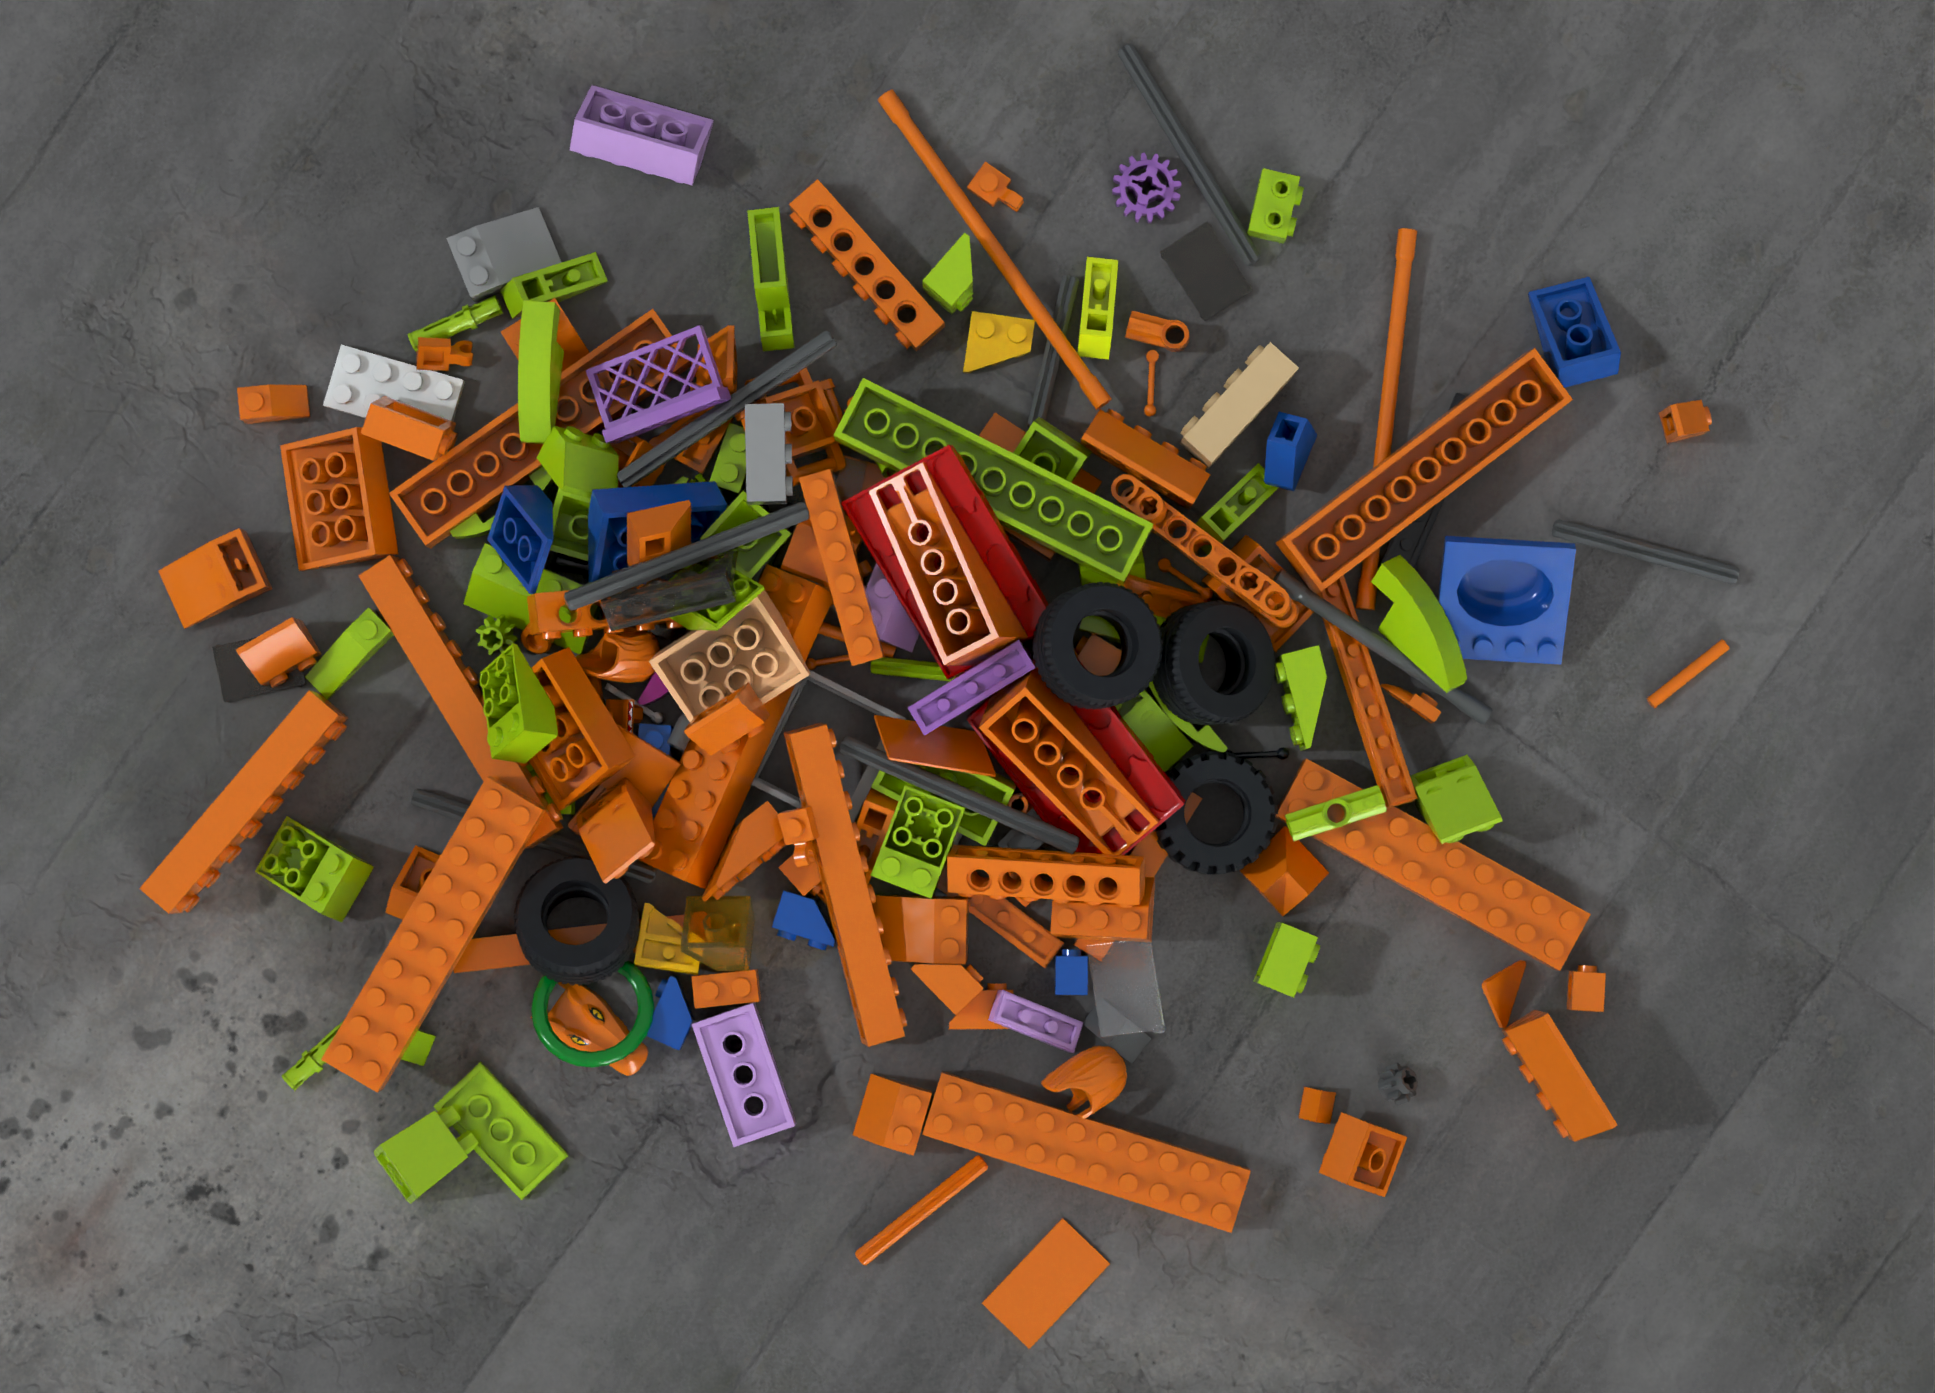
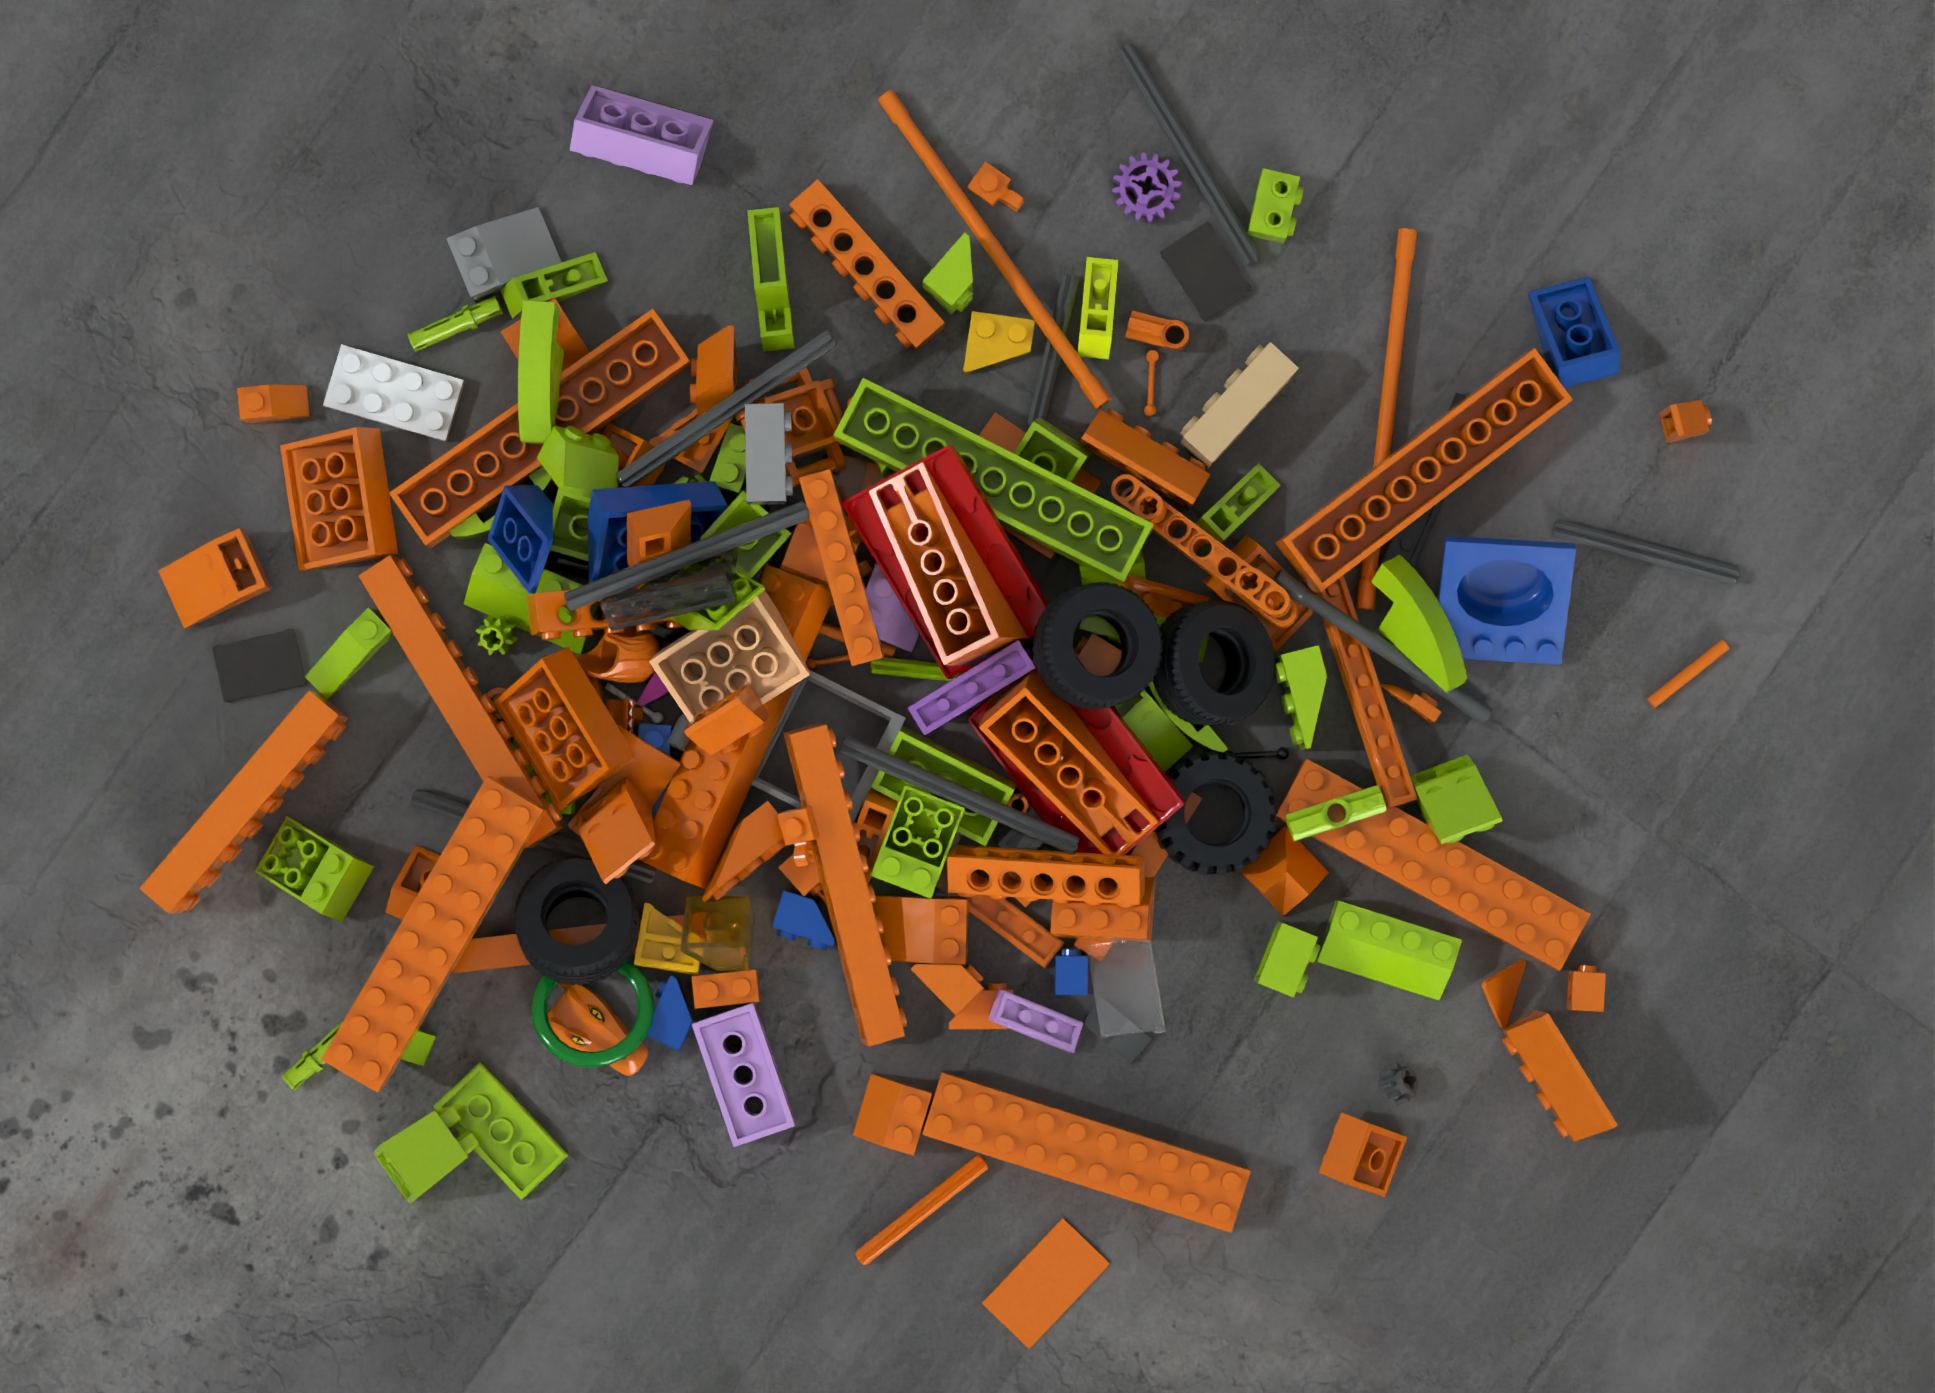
(280, 652): orange slope -> none
(409, 428): orange window -> none
(438, 354): orange plate -> none
(516, 708): lime slope -> none
(535, 643): orange tile -> none
(658, 413): medium lavender fence -> none
(941, 748): orange piece -> none
(1091, 1075): orange hair -> none
(1165, 566): orange hinge -> none
(1288, 450): blue slope -> none
(1317, 1105): orange slope -> none
(1388, 950): none -> lime slope

